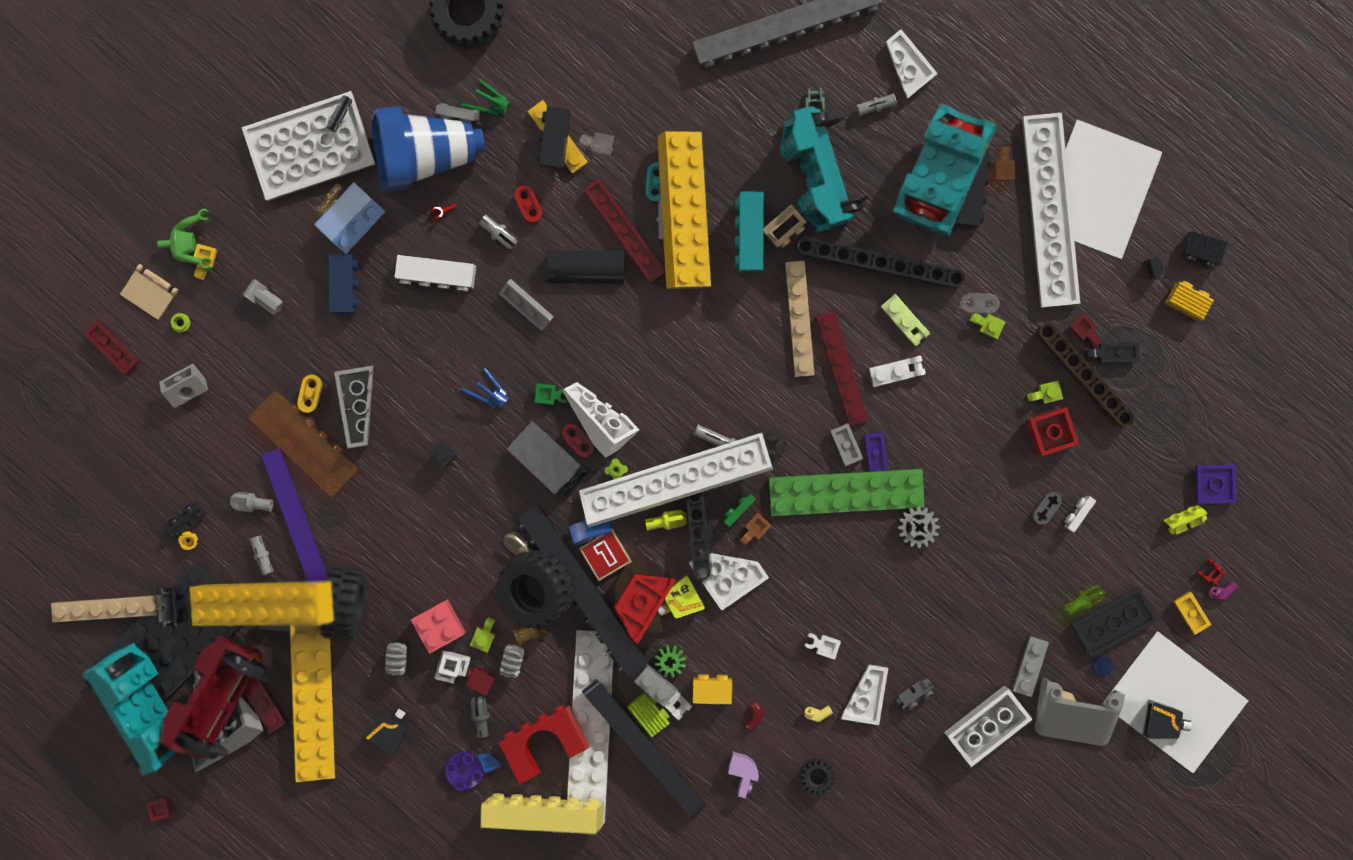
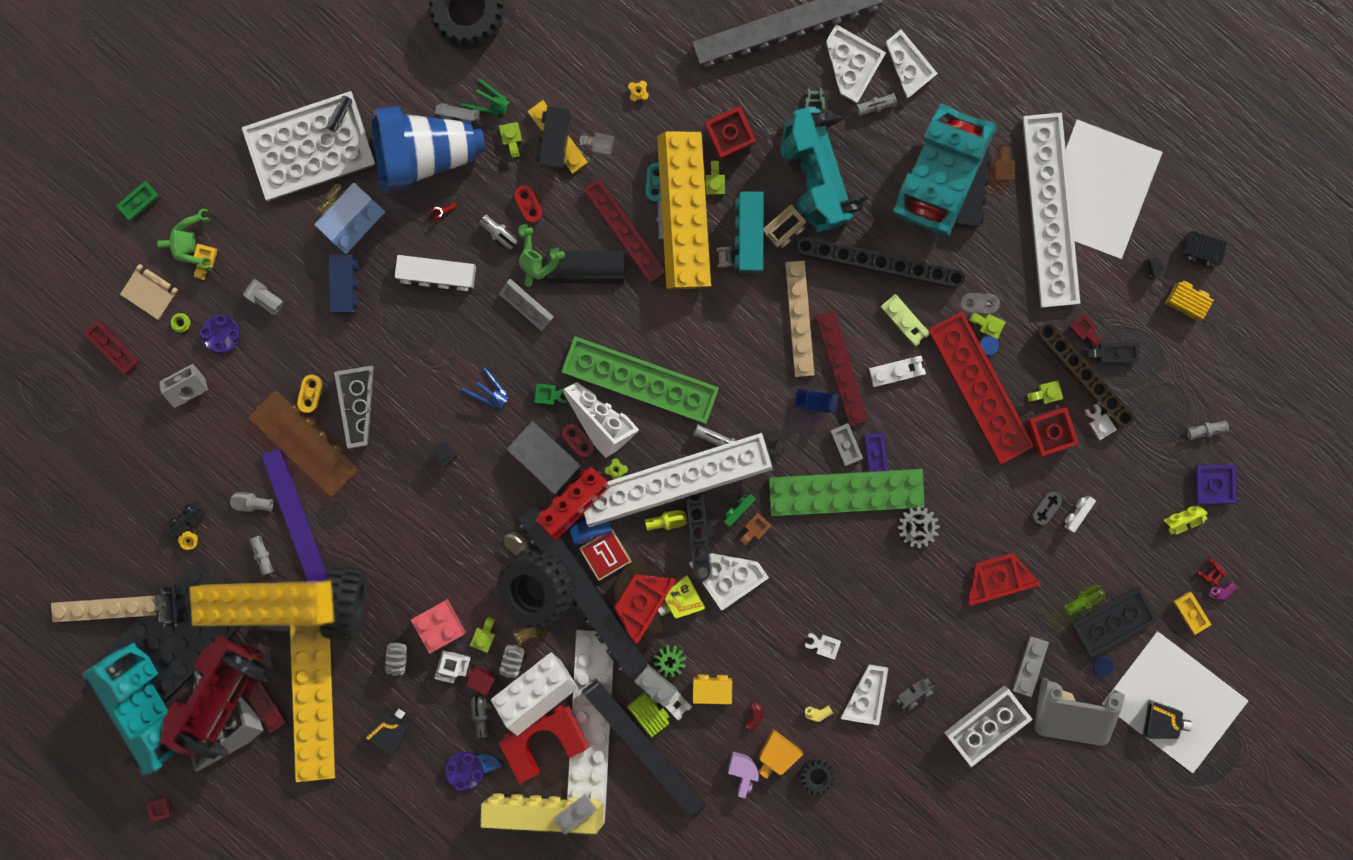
(138, 201): none -> green plate
(220, 334): none -> dark purple dish
(511, 136): none -> lime plate
(531, 261): none -> bright green piece
(534, 693): none -> white brick
(572, 503): none -> red brick
(575, 814): none -> light grey plate
(634, 94): none -> yellow plate
(640, 379): none -> bright green plate
(715, 183): none -> lime plate
(725, 257): none -> light grey bush
(730, 133): none -> red brick
(778, 754): none -> light orange torso
(816, 401): none -> clear blue brick
(852, 62): none -> white plate
(981, 388): none -> red plate
(989, 345): none -> blue tile
(999, 578): none -> red wing
(1101, 425): none -> white plate
(1207, 430): none -> light grey pin

